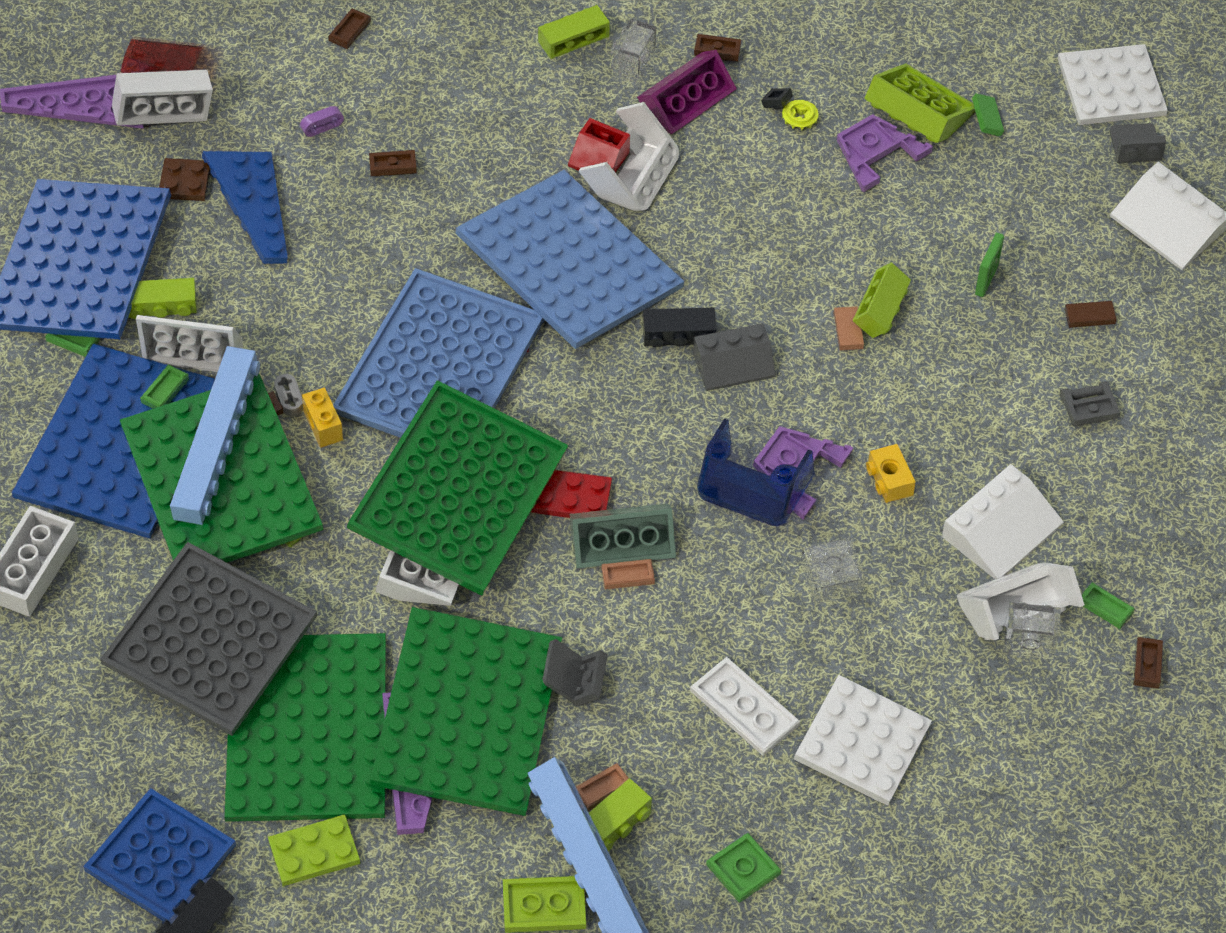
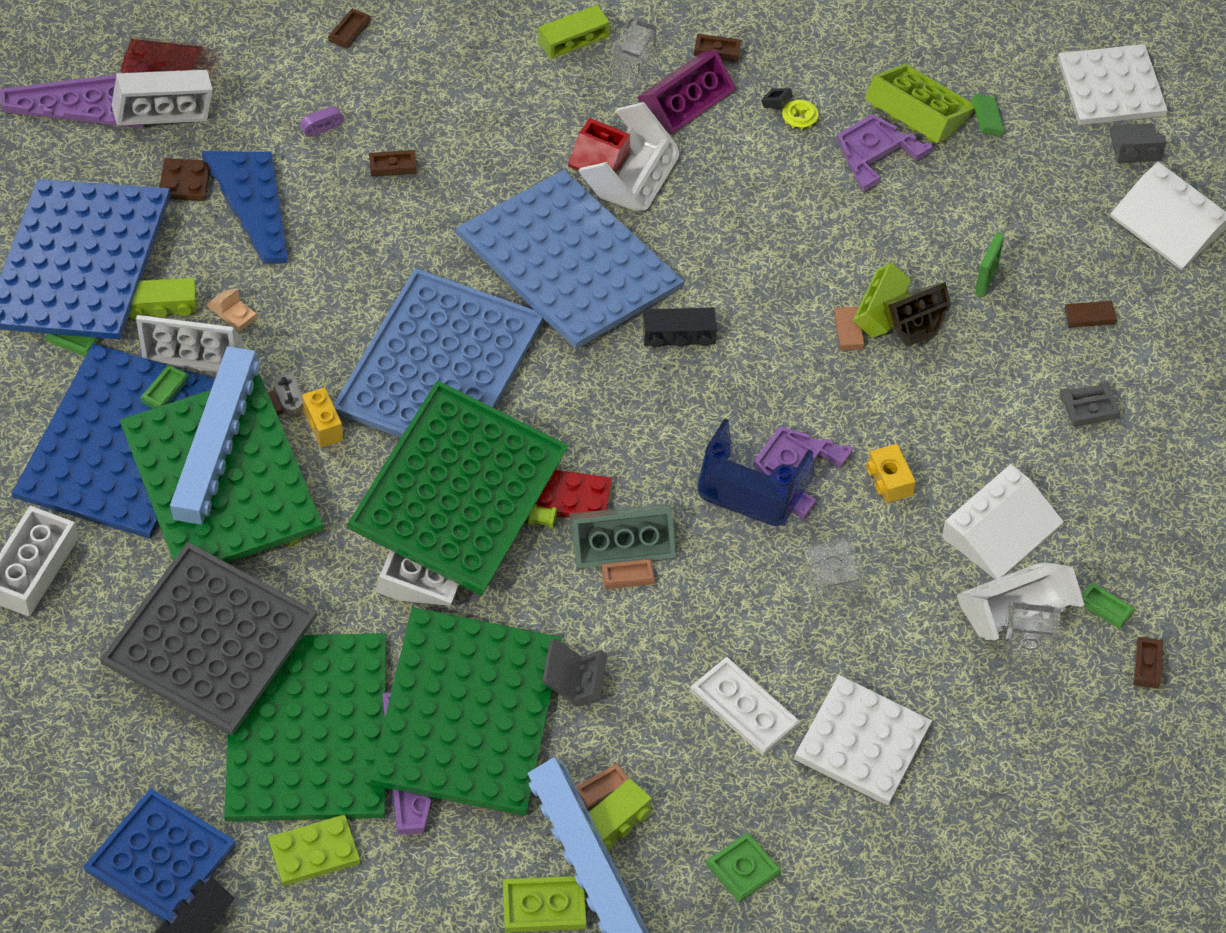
(232, 310): none -> light nougat slope
(543, 516): none -> lime bush
(734, 357): dark grey slope -> none
(918, 313): none -> dark brown wedge

